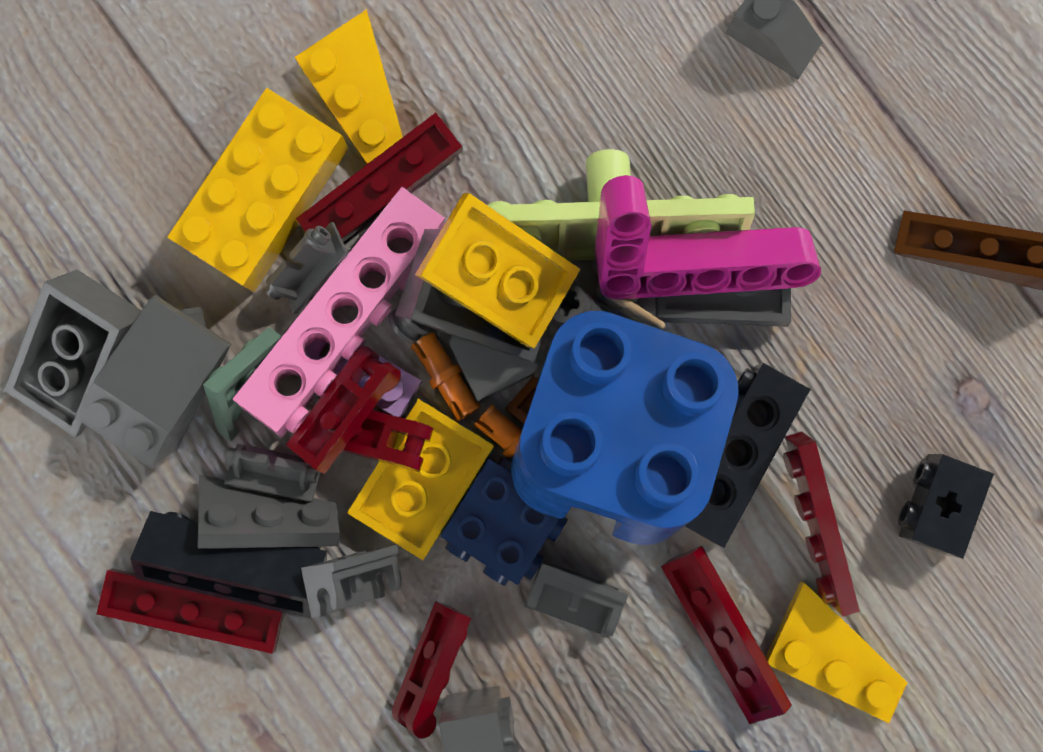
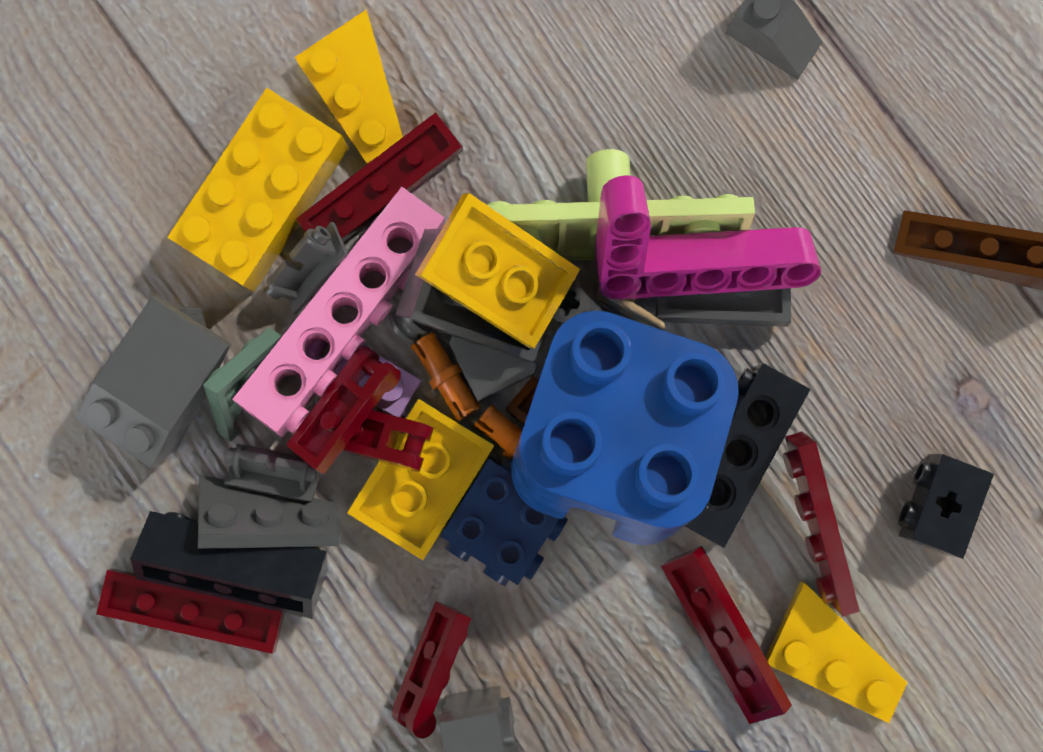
(67, 345): dark grey slope -> none
(350, 579): dark grey hinge -> none
(576, 599): dark grey hinge -> none

